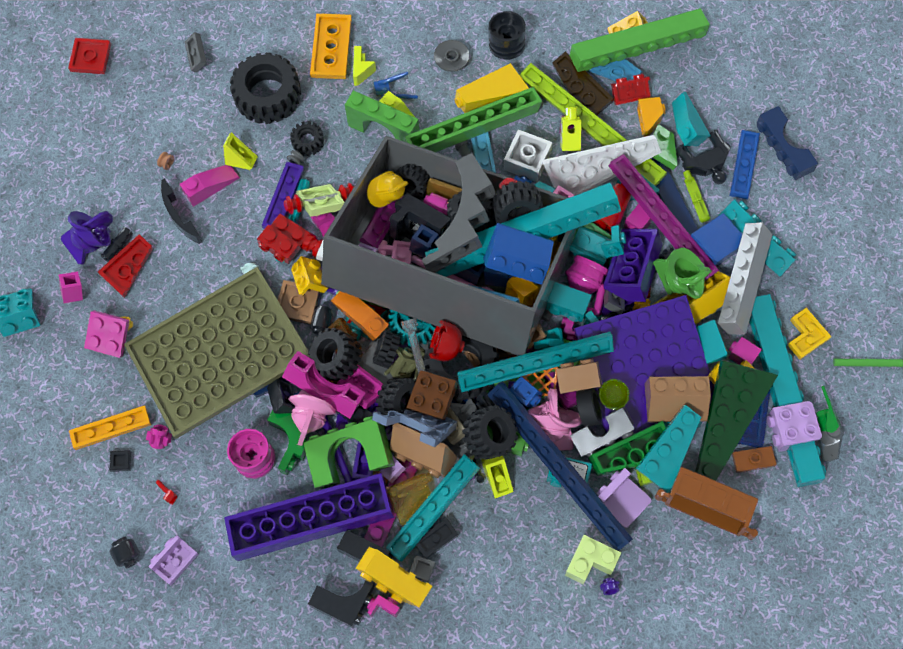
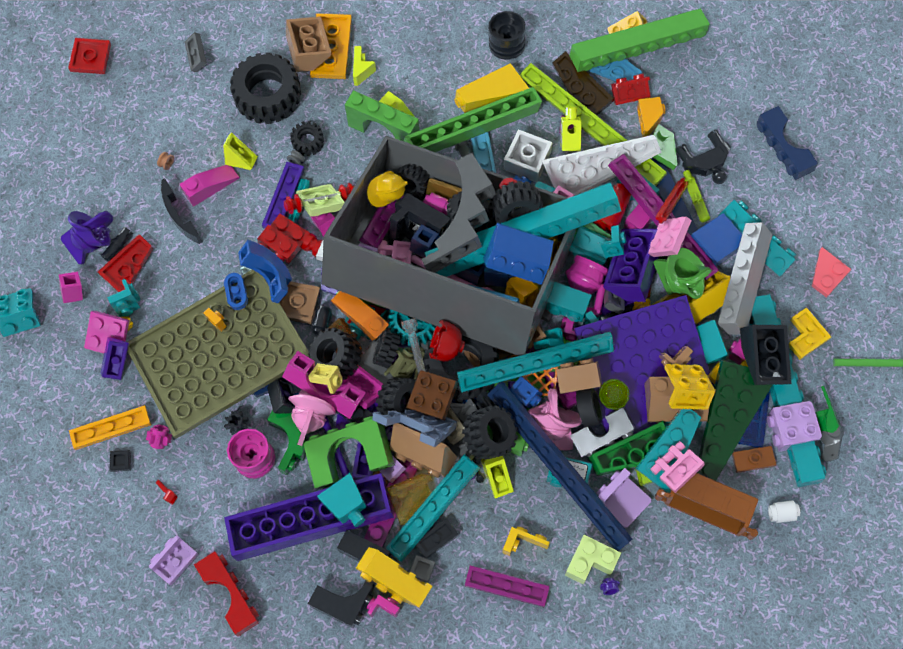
(114, 358): none -> dark purple slope
(124, 552): black head -> none
(125, 301): none -> teal bracket
(215, 318): none -> light orange plate
(231, 424): none -> black gear
(236, 292): none -> blue plate
(240, 615): none -> red arch
(268, 265): none -> blue arch
(307, 43): none -> medium nougat slope
(308, 275): yellow bracket -> none
(326, 375): none -> light yellow bracket
(344, 501): none -> teal torso
(382, 86): blue plant -> none
(450, 49): dark grey dish -> none
(507, 586): none -> magenta plate
(512, 543): none -> yellow bracket
(669, 237): none -> bright pink plate
(671, 201): none -> red axle
(681, 357): none -> medium nougat bracket
(681, 471): none -> bright pink plate
(688, 122): teal slope -> none
(691, 386): none -> yellow bracket
(744, 164): blue tile -> none
(767, 353): none -> black slope
(783, 511): none -> white brick
(828, 272): none -> coral wing

